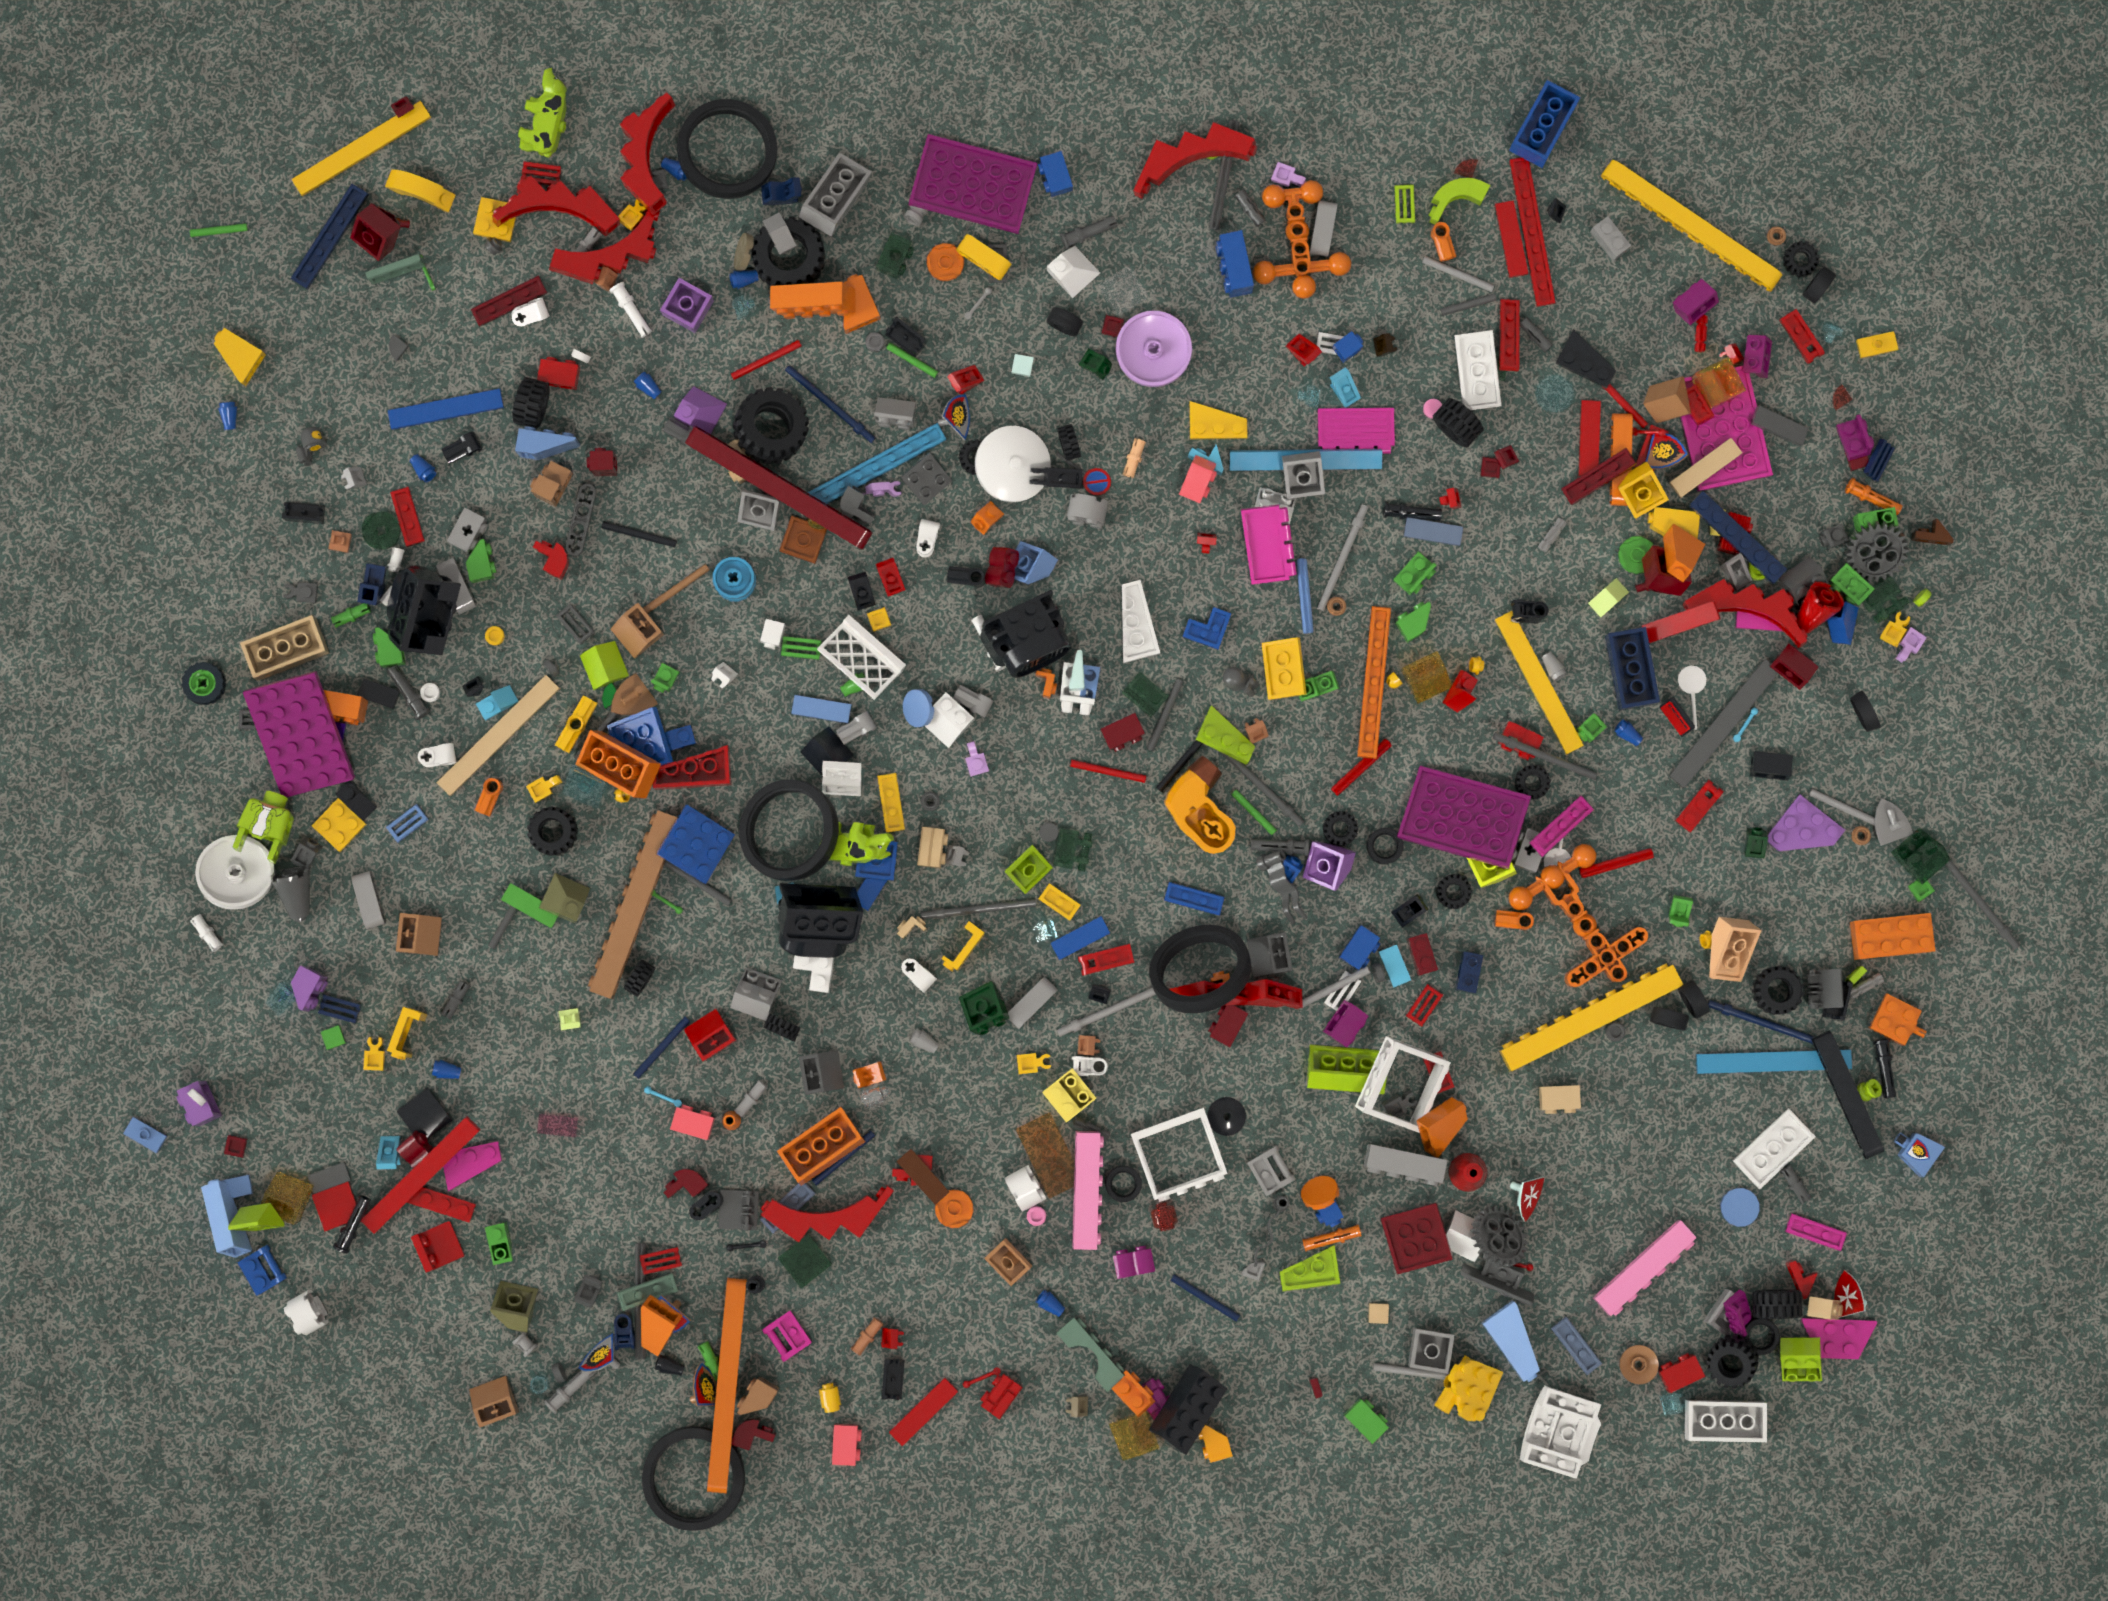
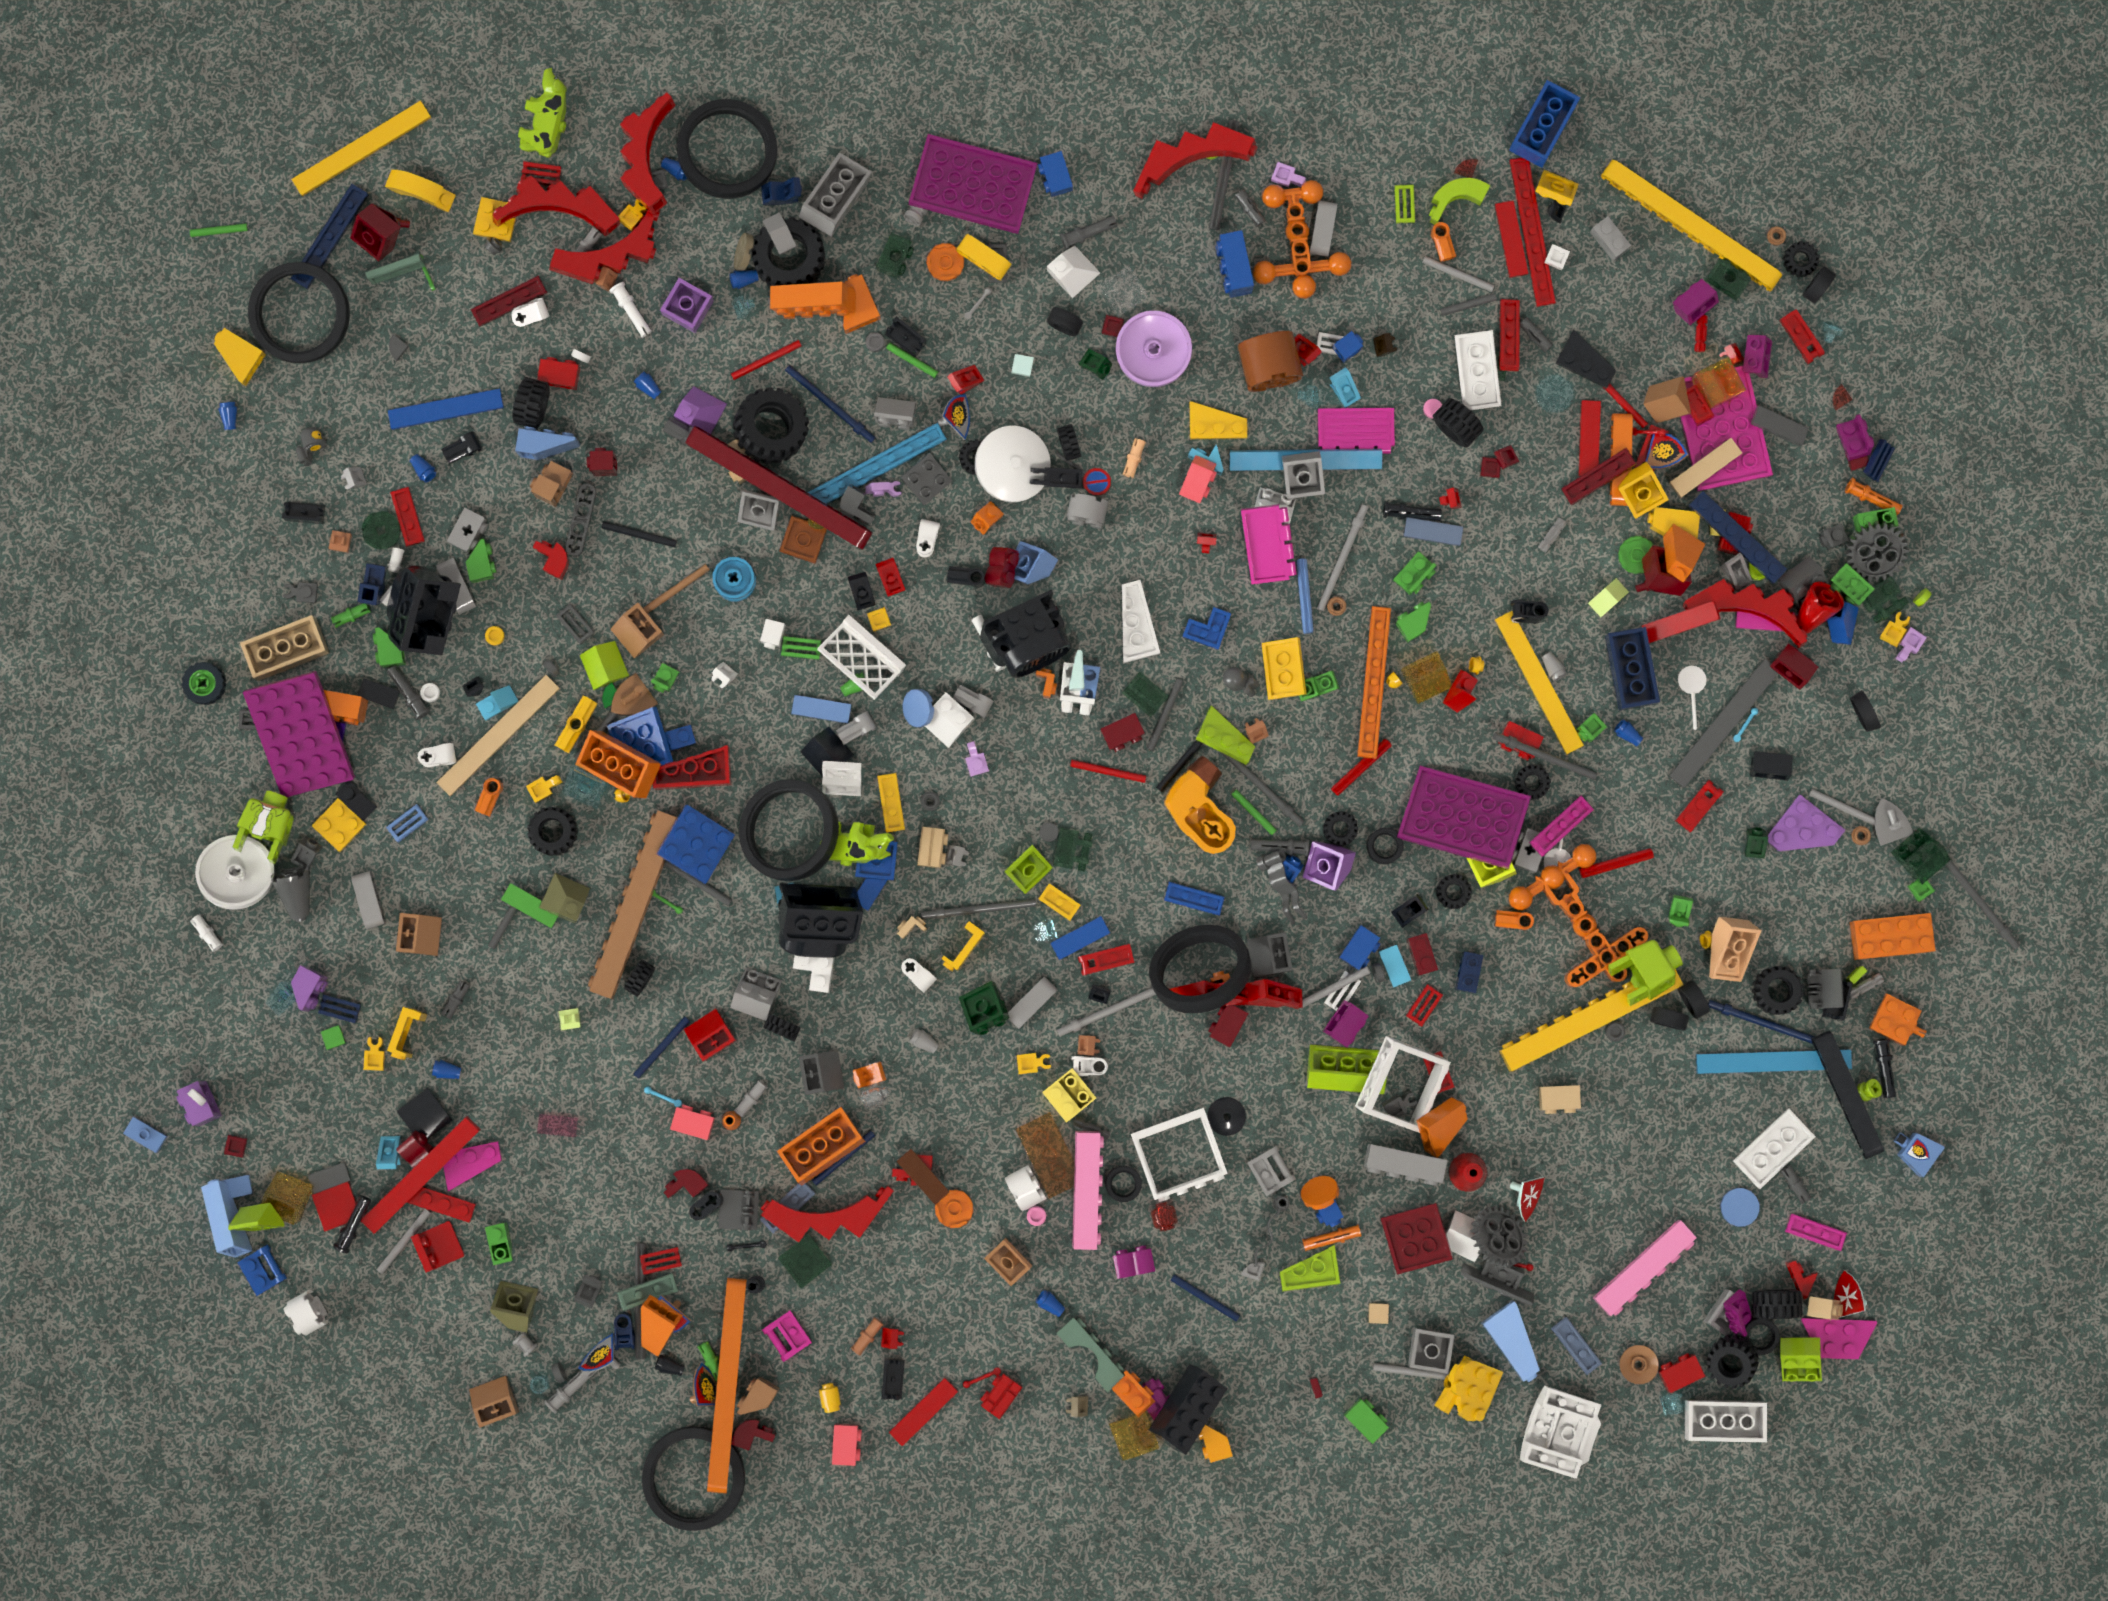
(255, 312): none -> black tyre
(402, 106): dark red tile -> none
(403, 1241): none -> light grey bar
(1270, 361): none -> dark orange brick
(1557, 188): none -> yellow plate
(1557, 257): none -> white tile
(1650, 968): none -> lime piece
(1677, 716): slope -> none
(1717, 278): none -> clear green brick
(1877, 344): yellow plate -> none
(1938, 534): reddish brown slope -> none

